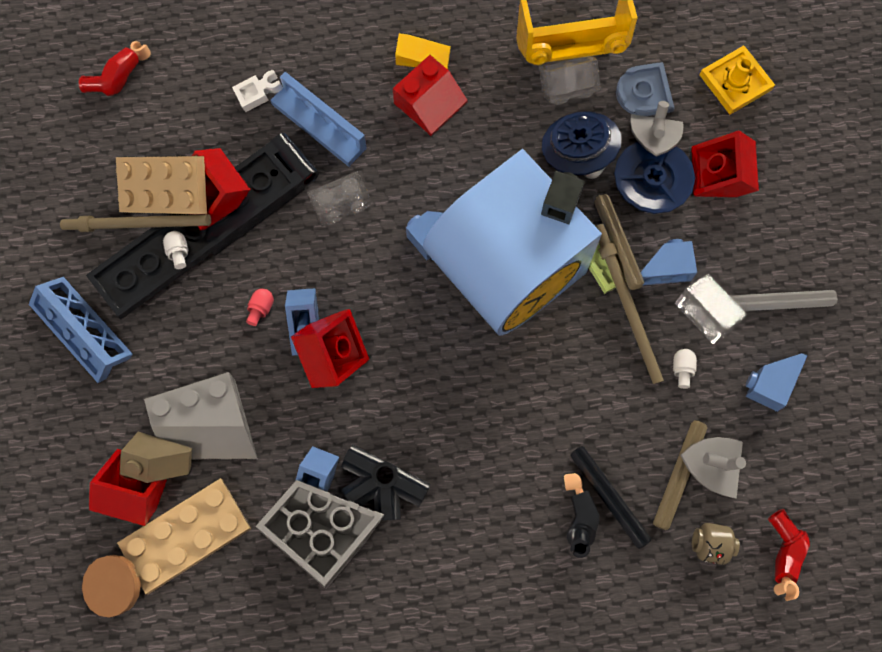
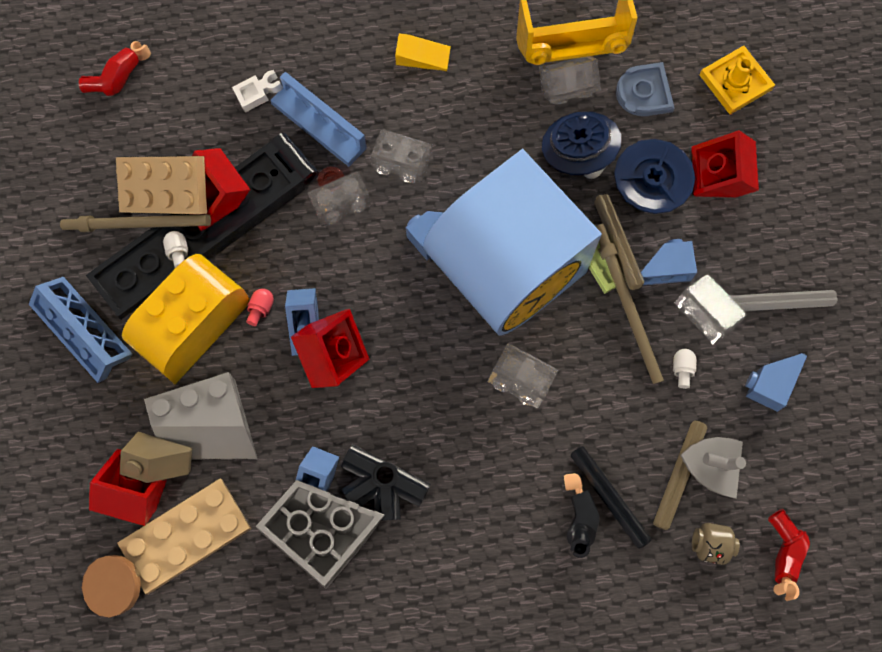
(184, 316): none -> yellow brick
(329, 175): none -> clear red tile
(401, 156): none -> clear brick
(429, 95): red slope -> none
(522, 376): none -> clear brick
(562, 197): pearl dark grey brick -> none
(657, 133): light grey shield -> none

